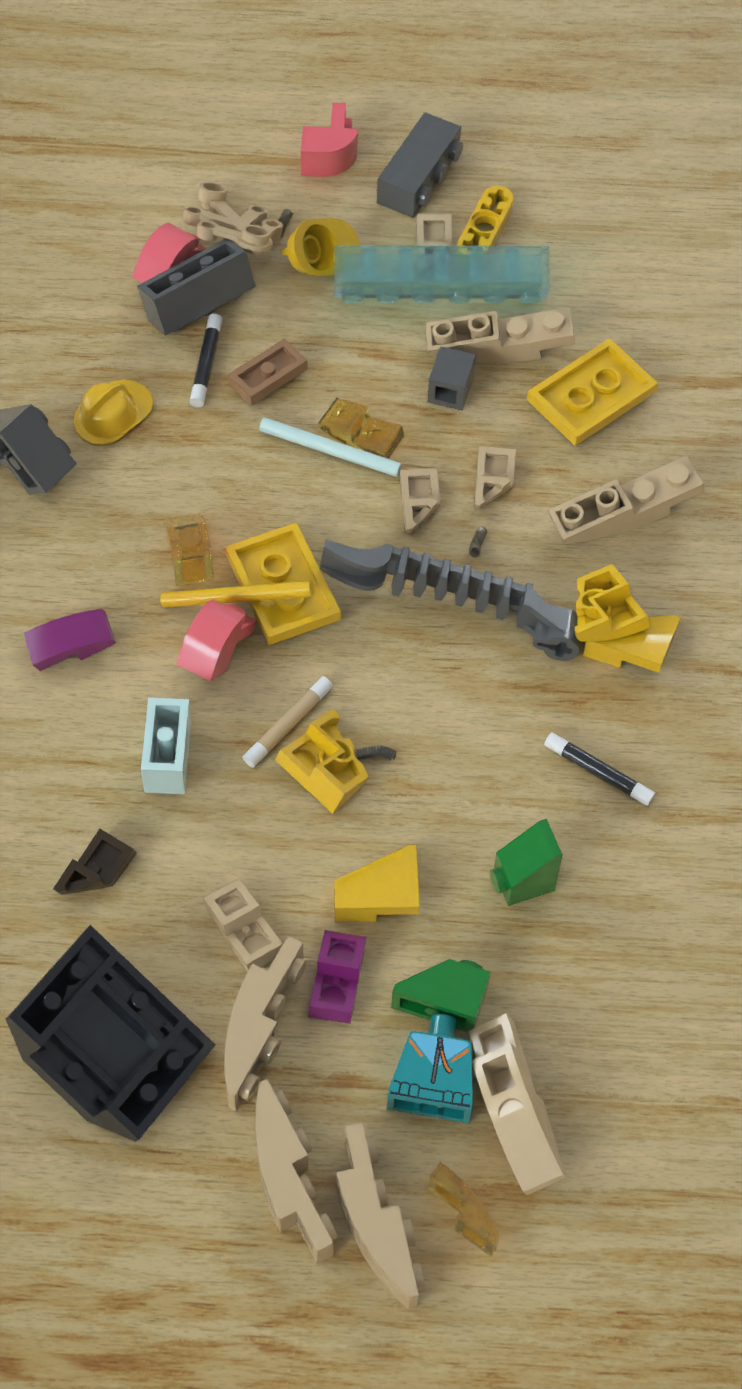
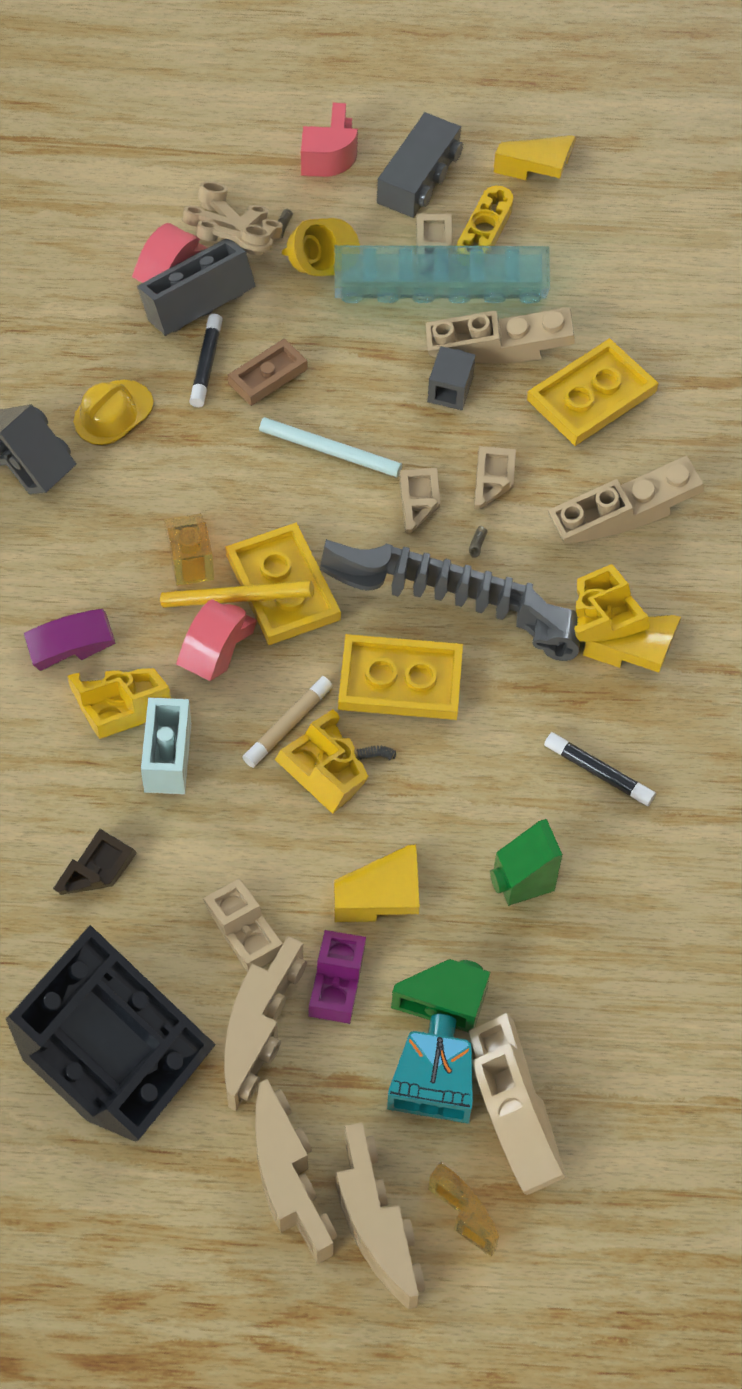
(117, 699): none -> yellow slope
(354, 427): clear yellow slope -> none
(400, 677): none -> yellow plate
(539, 156): none -> yellow slope

